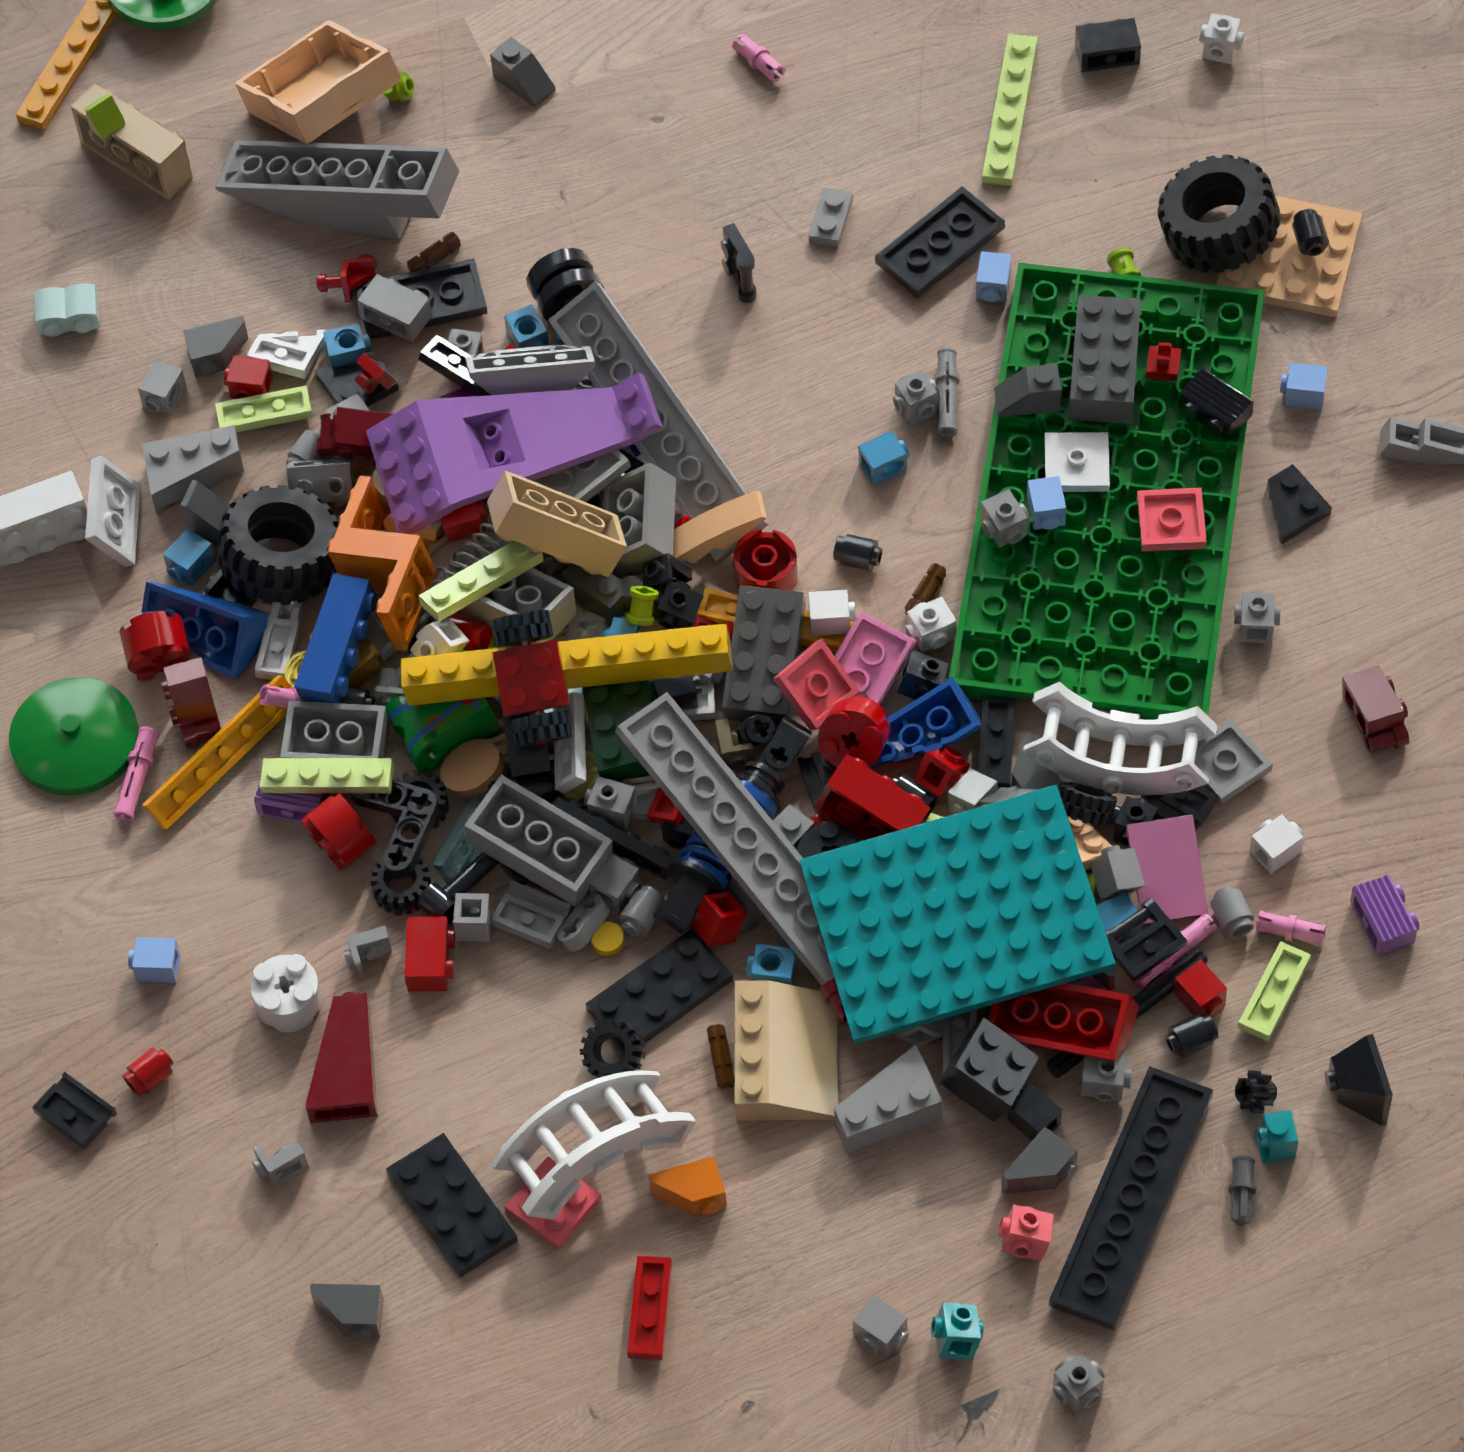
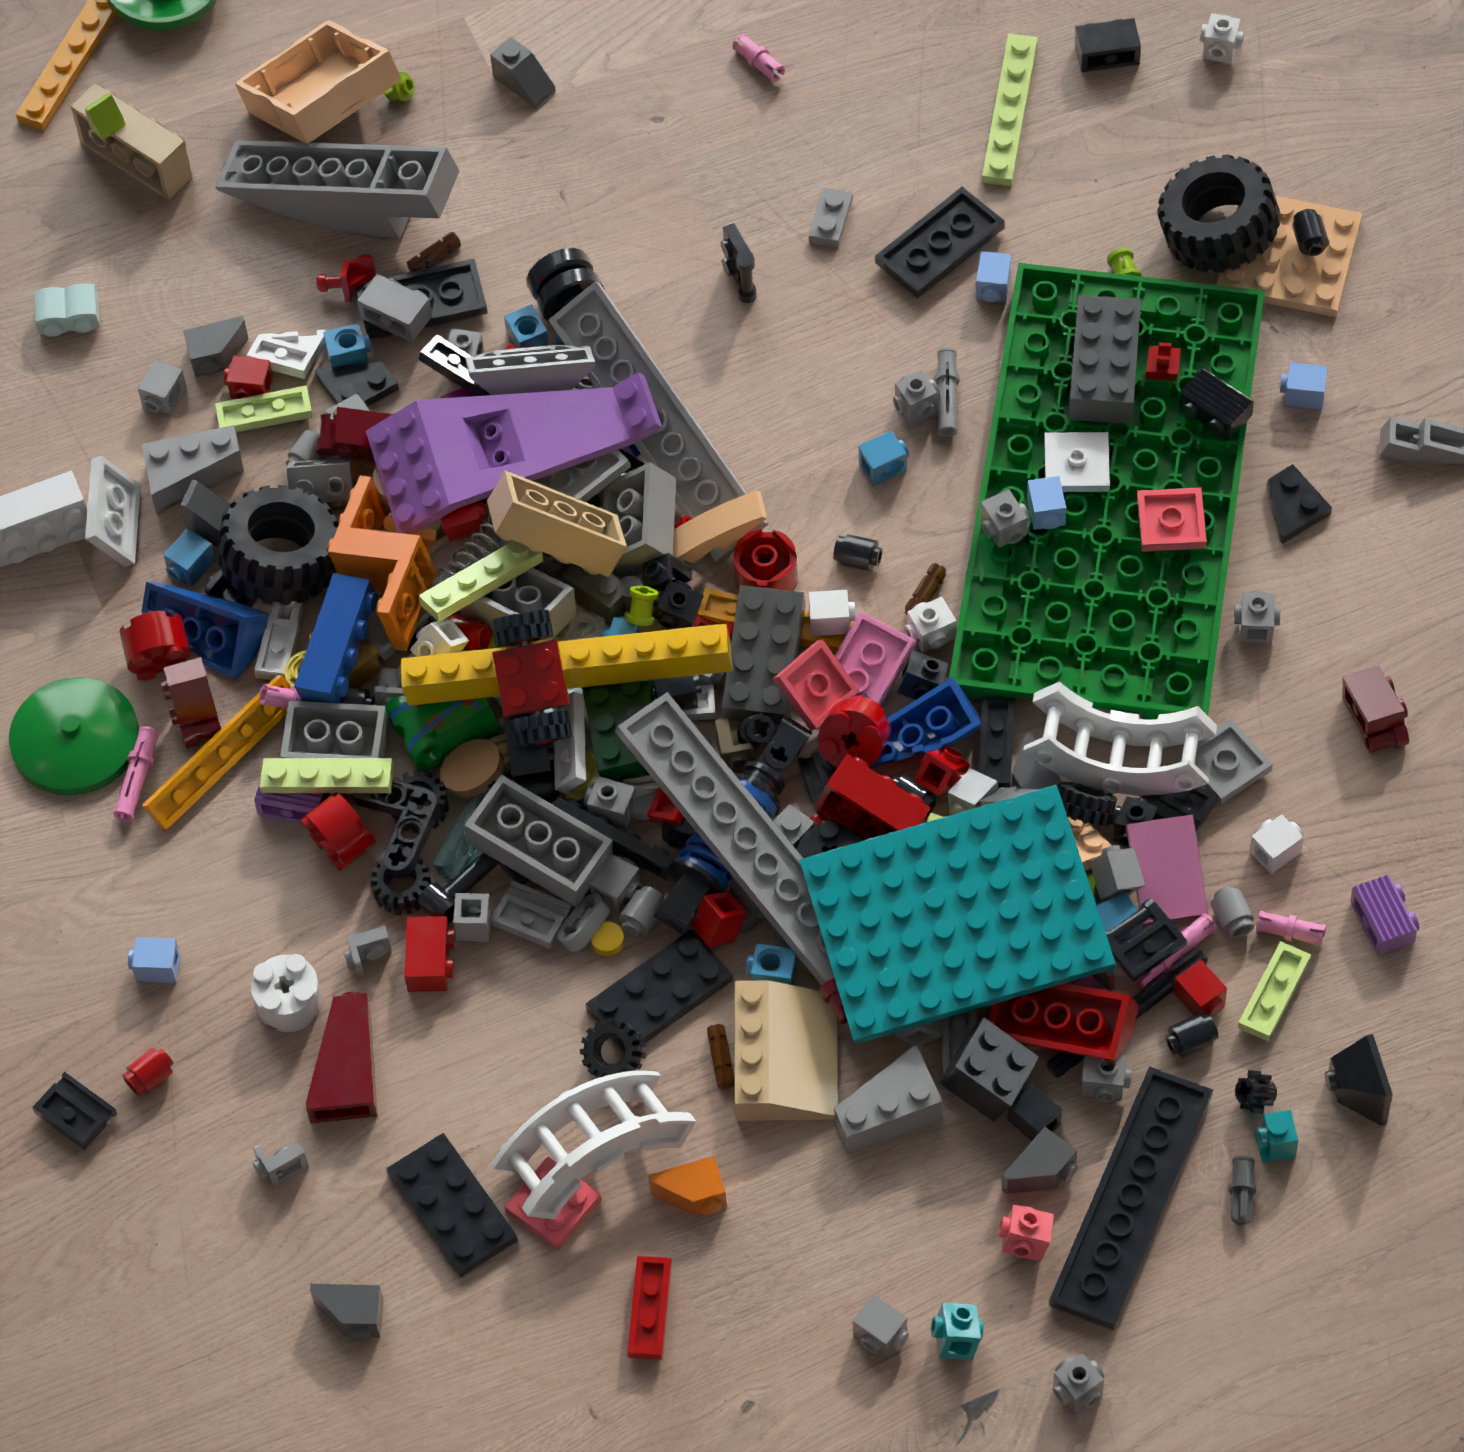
(372, 375): red tile -> none
(1029, 392): dark grey slope -> none

